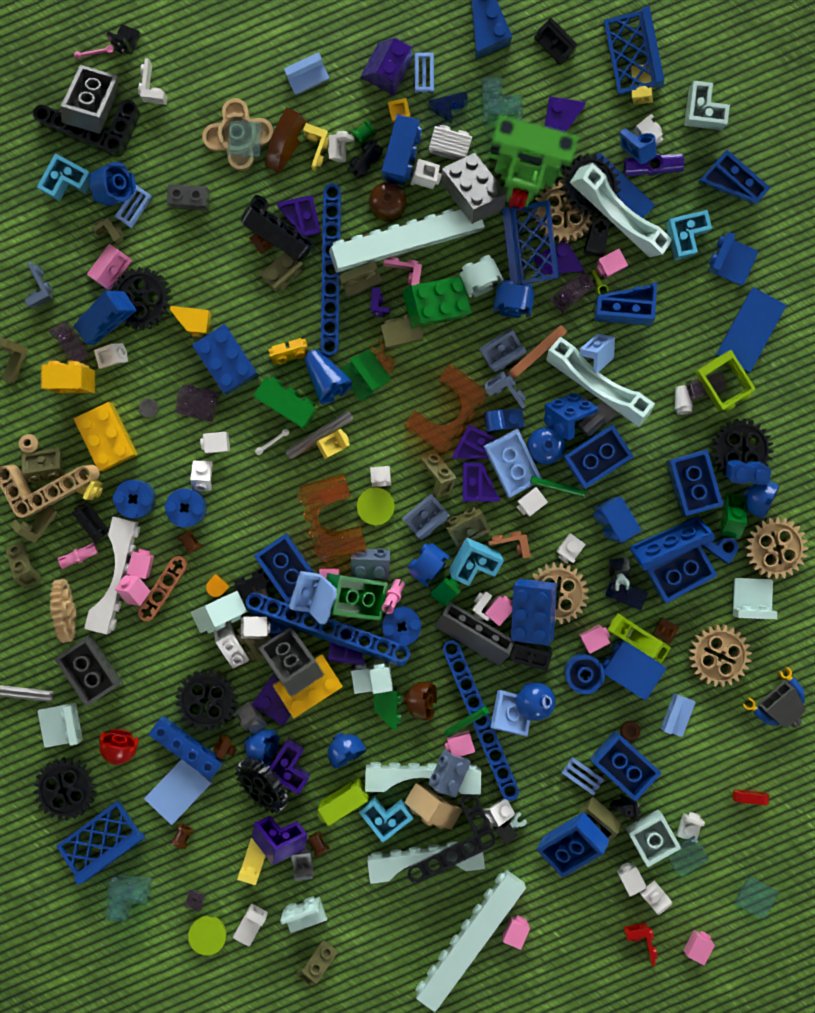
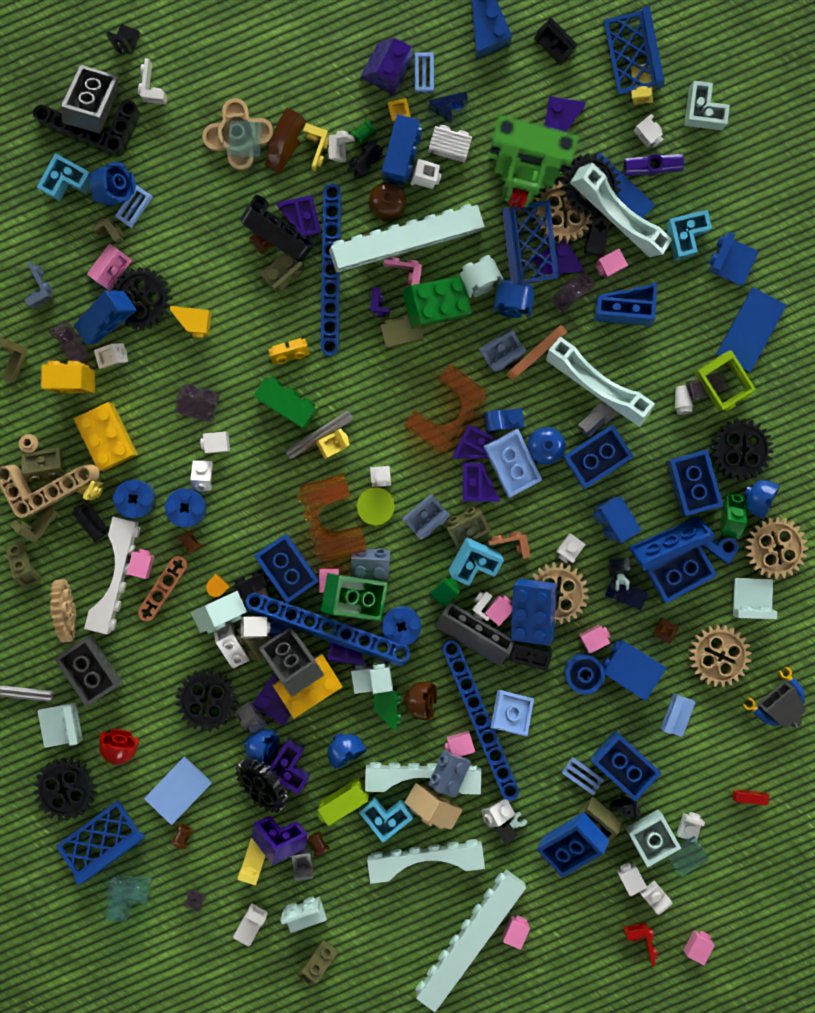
(78, 555): bright pink pin -> none
(109, 49): bright pink hinge -> none
(132, 590): bright pink brick -> none
(148, 408): flat silver piece -> none
(186, 747): blue brick -> none
(188, 197): dark grey brick -> none
(207, 935): lime tile -> none
(224, 747): reddish brown tile -> none
(225, 359): blue brick -> none
(285, 432): white hinge -> none
(306, 73): light blue panel -> none
(313, 595): light blue bracket -> none
(326, 377): blue cone -> none
(360, 279): olive bracket -> none
(366, 374): green bracket -> none
(386, 362): clear orange plate -> none
(393, 596): bright pink pin -> none
(428, 564): blue brick -> none
(442, 474): olive bracket -> none
(457, 847): black beam -> none
(467, 721): green bar -> none
(473, 188): dark grey brick -> none
(495, 104): clear light blue brick -> none
(498, 383): sand blue bracket -> none
(531, 502): white brick -> none
(535, 701): blue cylinder -> none
(557, 486): green bar -> none
(563, 413): blue bracket -> none
(598, 282): lime hand -> none
(600, 349): light blue panel -> none
(630, 730): reddish brown tile -> none
(639, 638): lime arch -> none
(641, 147): blue plate -> none
(735, 179): blue wedge -> none
(748, 472): blue brick -> none
(756, 897): clear light blue piece -> none

